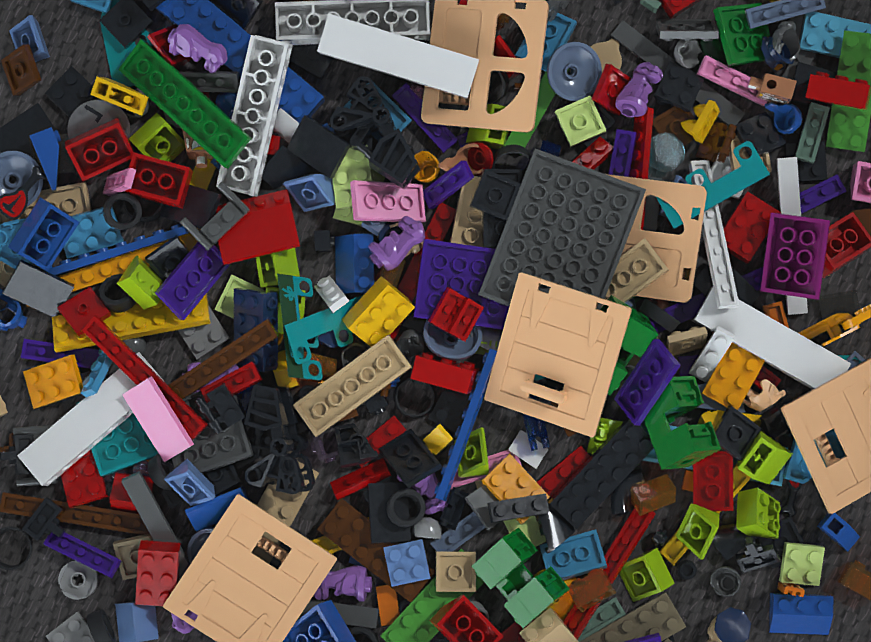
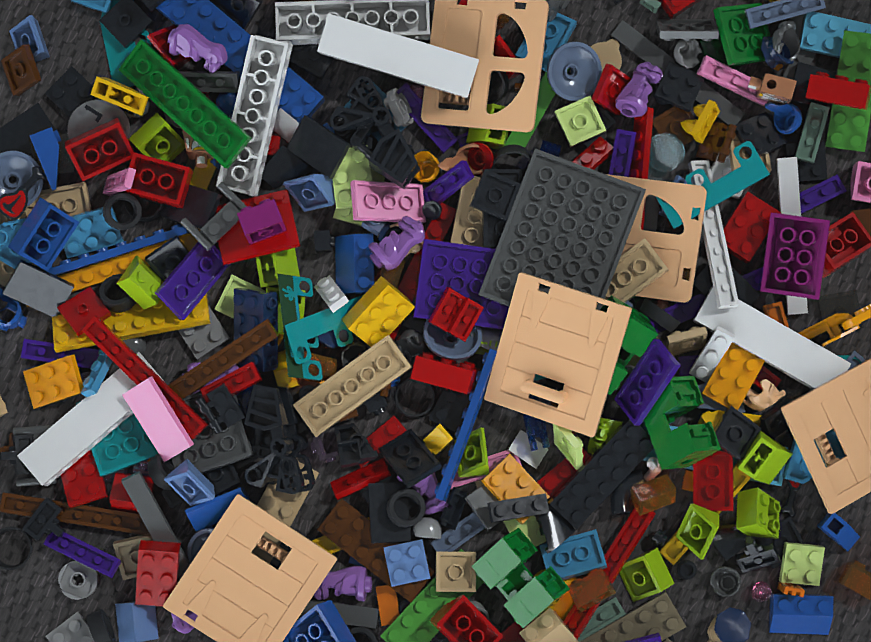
(261, 221): none -> magenta brick
(399, 107): none -> light grey plate
(432, 210): none -> black plate
(569, 445): none -> yellowish green plate
(654, 469): none -> white arm
(760, 591): none -> clear pink tile

